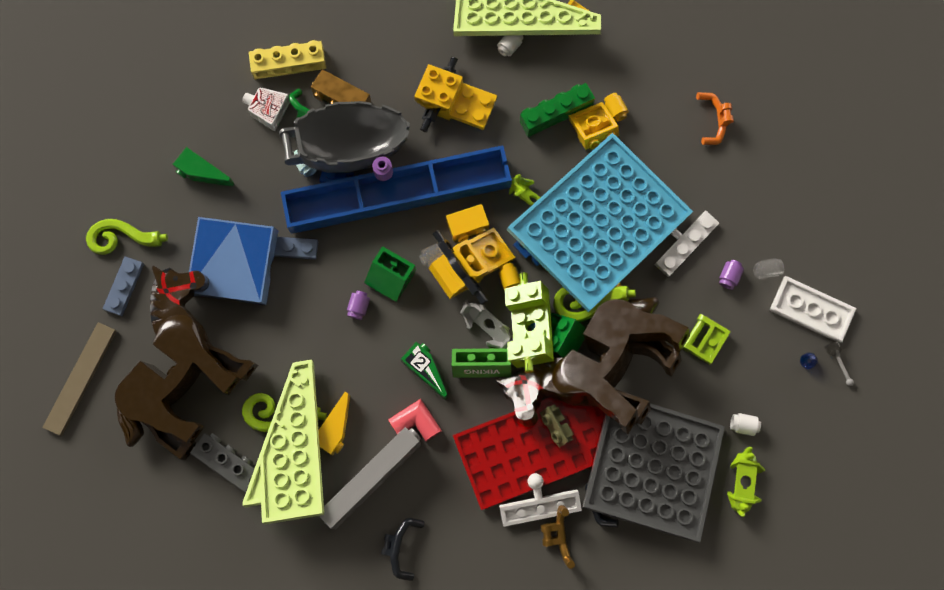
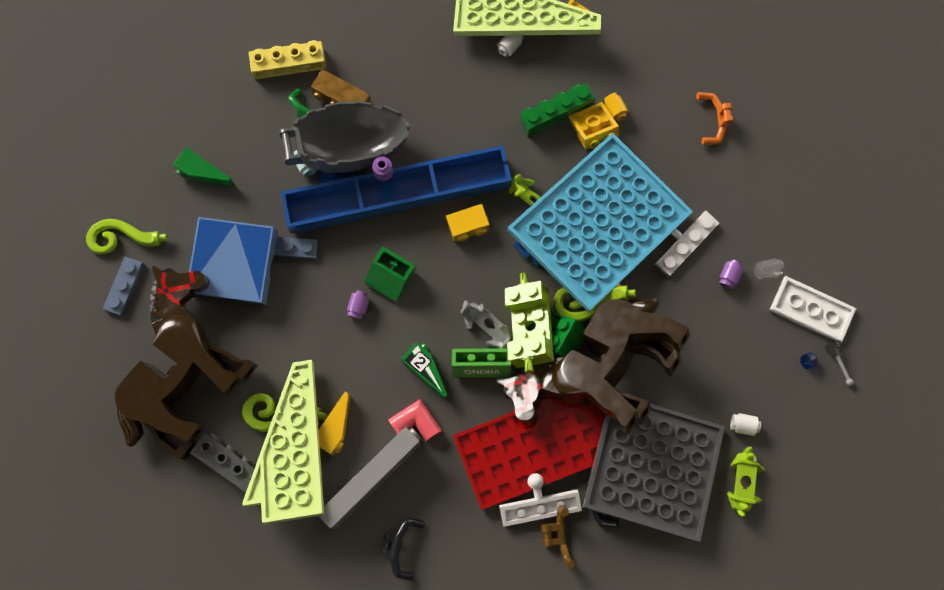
(79, 379): dark tan tile -> none
(267, 106): white torso -> none
(430, 254): clear brick -> none
(447, 96): yellow piece -> none
(469, 262): yellow piece -> none
(509, 275): yellow brick -> none
(560, 433): olive hinge -> none
(710, 343): lime plate -> none

